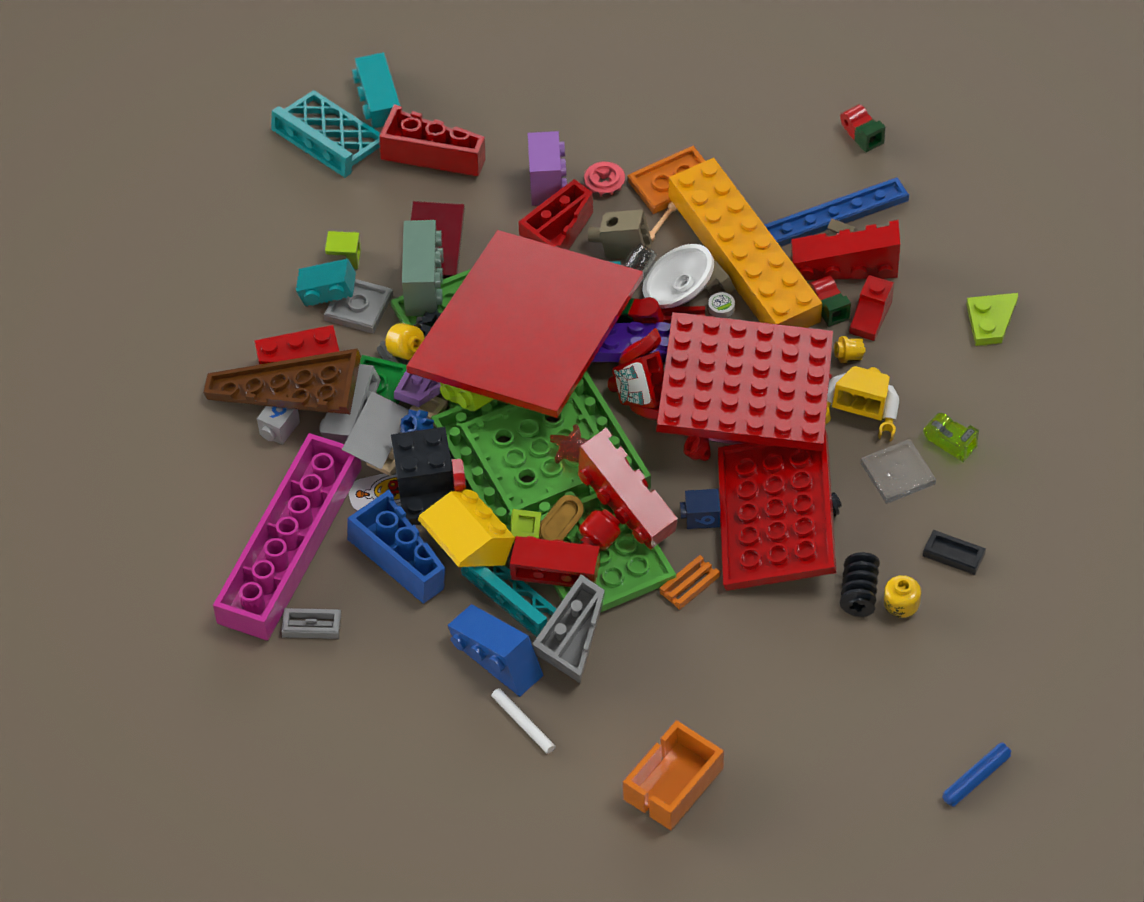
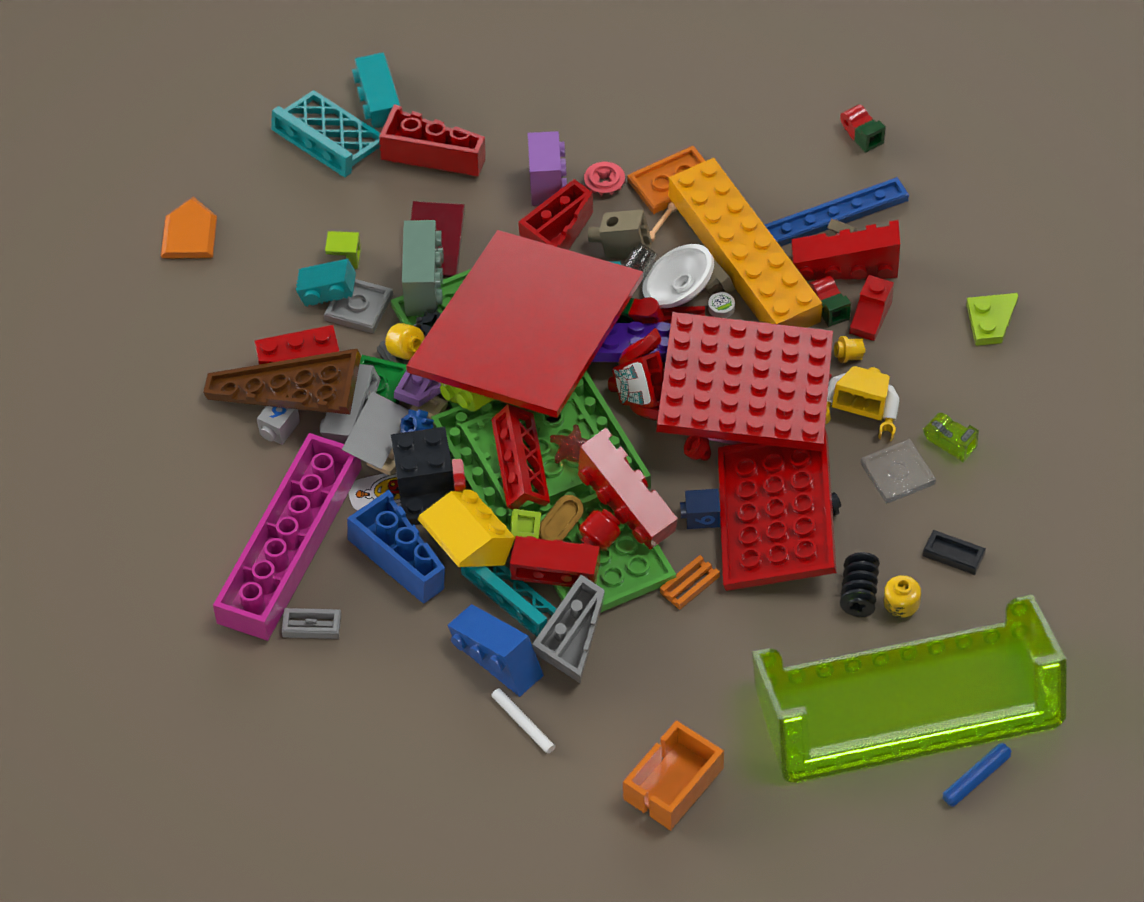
(189, 231): none -> orange tile
(513, 456): none -> red fence
(914, 696): none -> clear neon green windscreen

